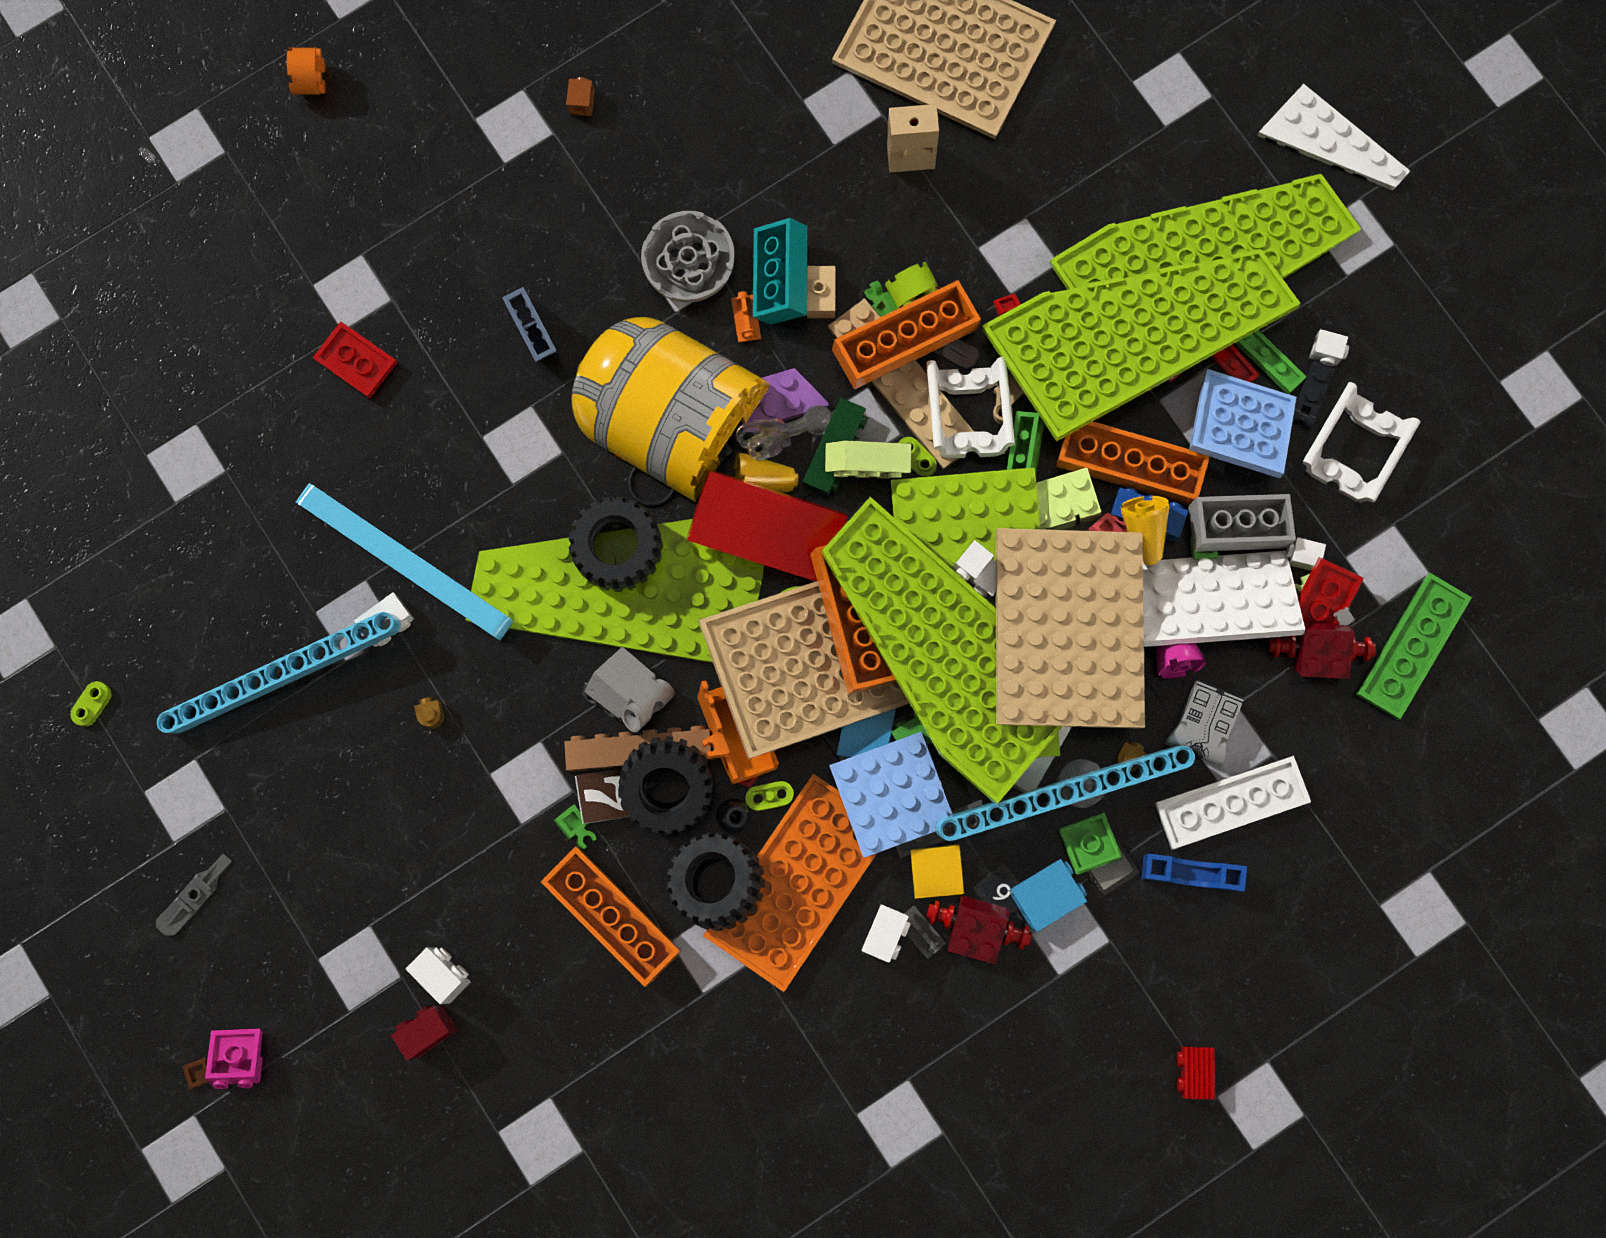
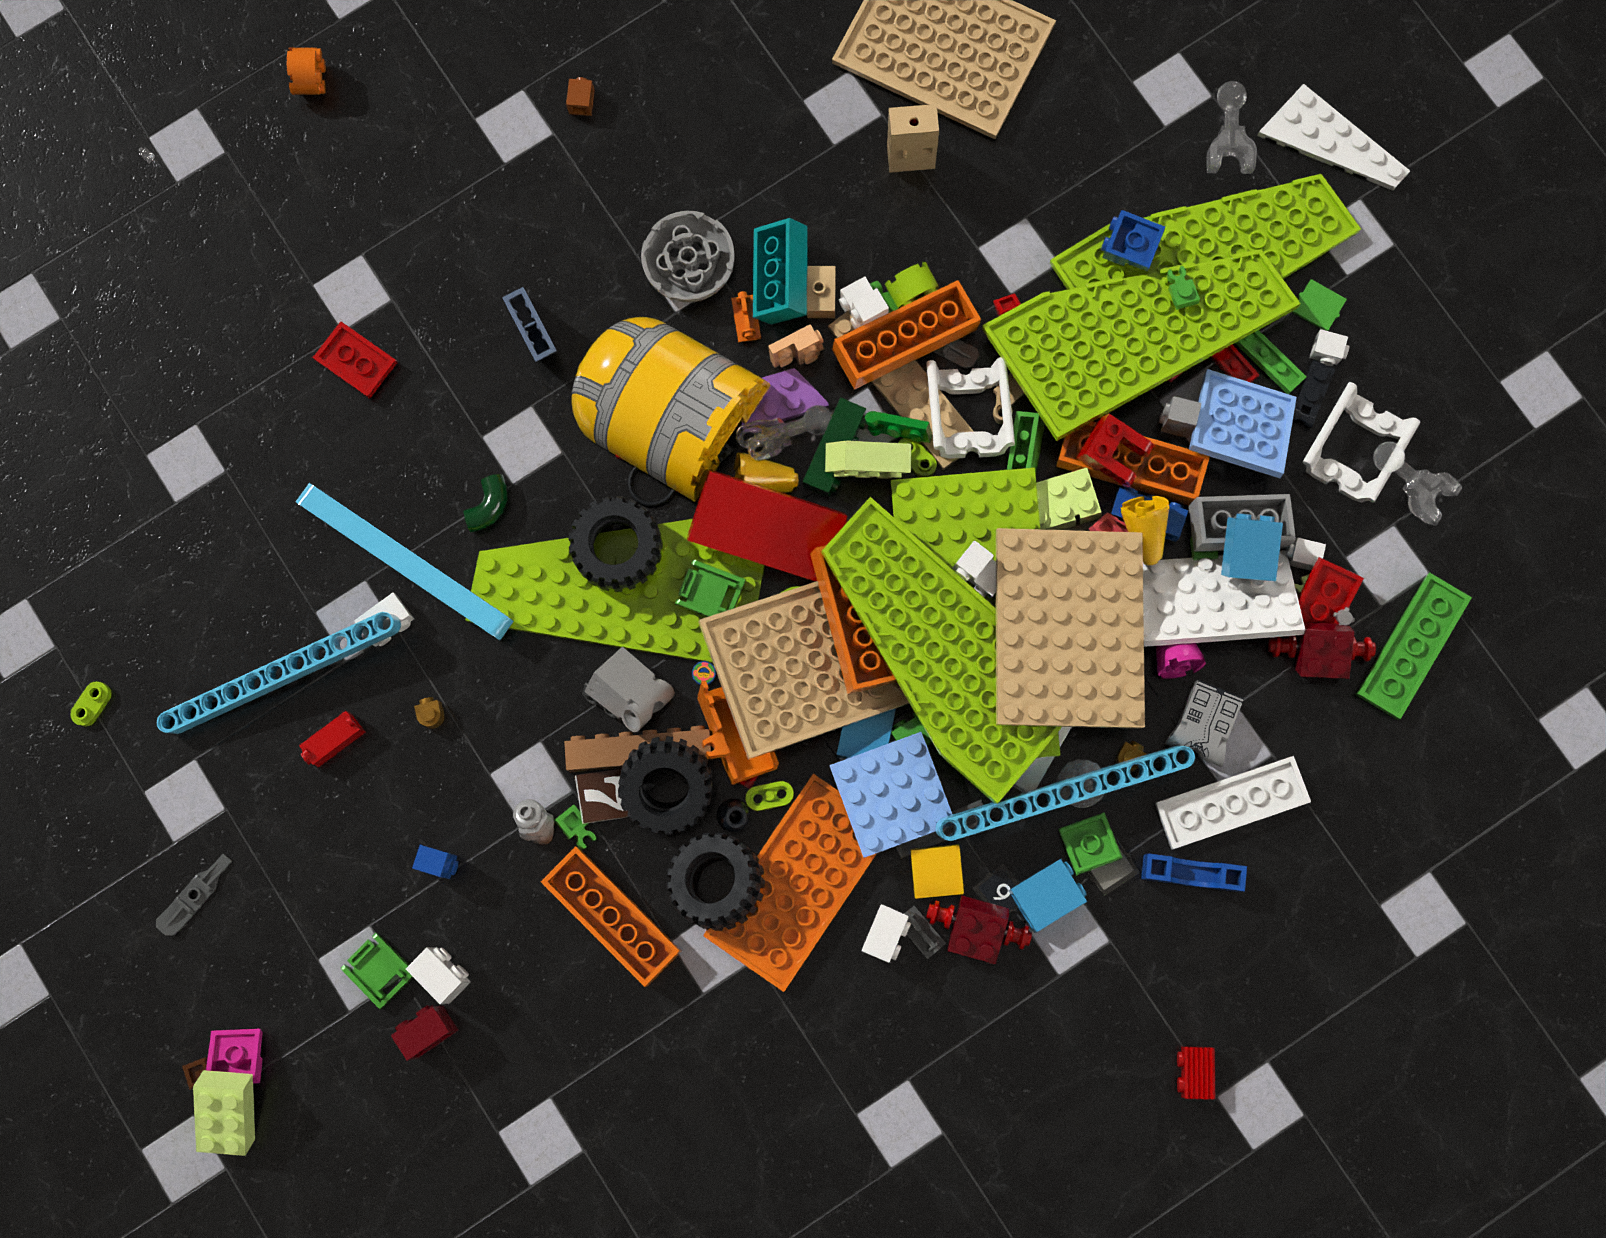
(224, 1112): none -> yellowish green brick
(331, 739): none -> red brick
(375, 968): none -> bright green container
(435, 862): none -> blue brick
(492, 505): none -> dark green cylinder
(534, 822): none -> light grey head
(704, 671): none -> tile
(707, 589): none -> bright green container
(802, 345): none -> light nougat plate
(862, 302): none -> white brick
(898, 426): none -> green plate
(1102, 444): none -> red brick
(1132, 240): none -> blue plate
(1179, 416): none -> light grey brick
(1182, 291): none -> bright green plate
(1231, 137): none -> clear piece
(1252, 547): none -> dark azure brick
(1319, 305): none -> bright green piece
(1421, 484): none -> clear piece

